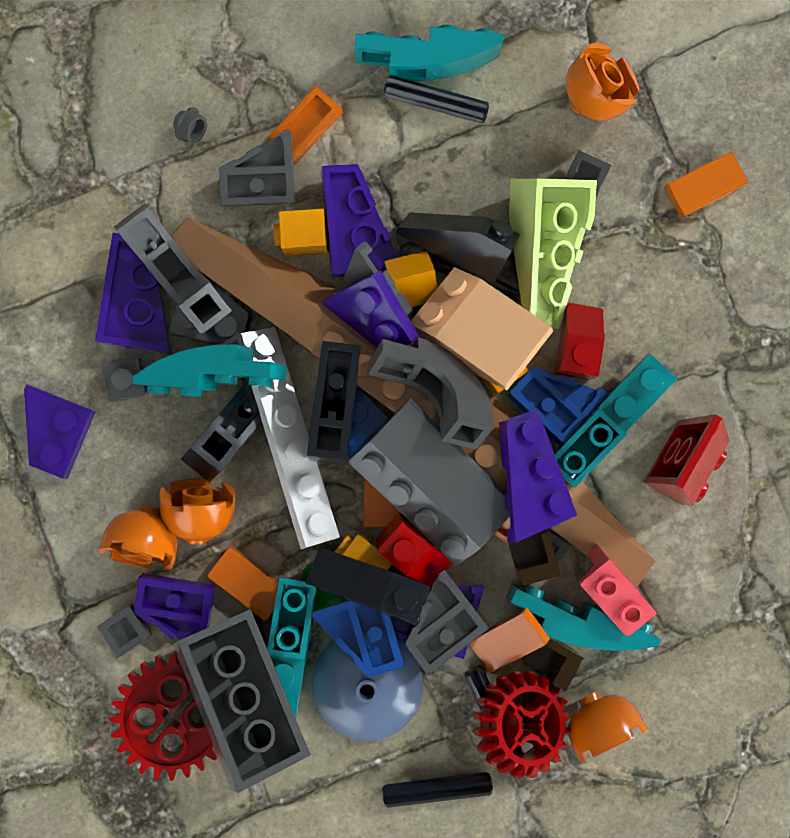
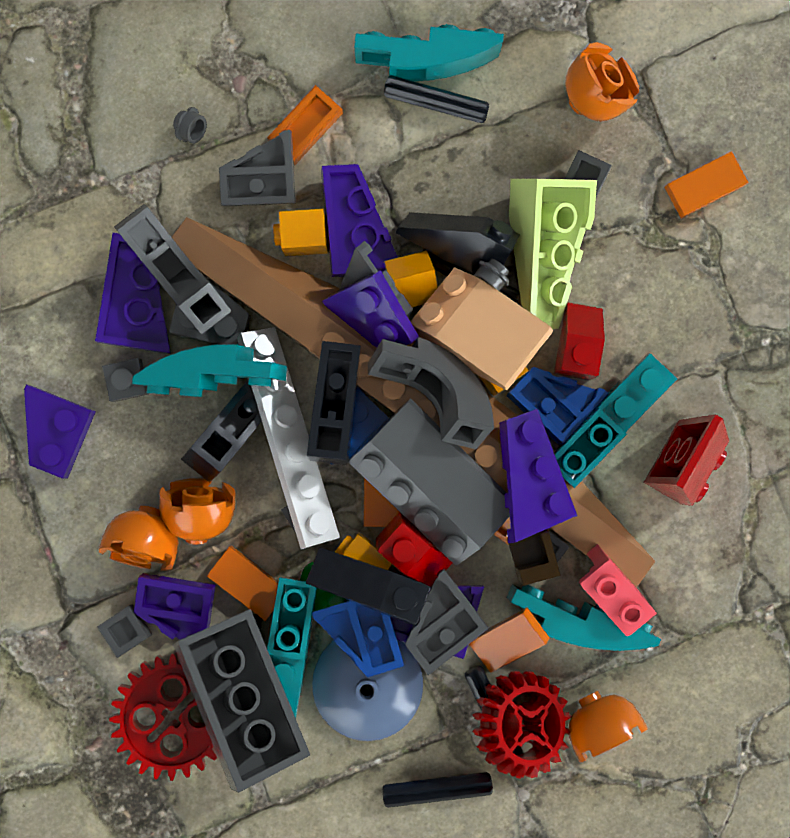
(493, 273): none -> dark grey plate
(555, 662): dark brown panel -> none

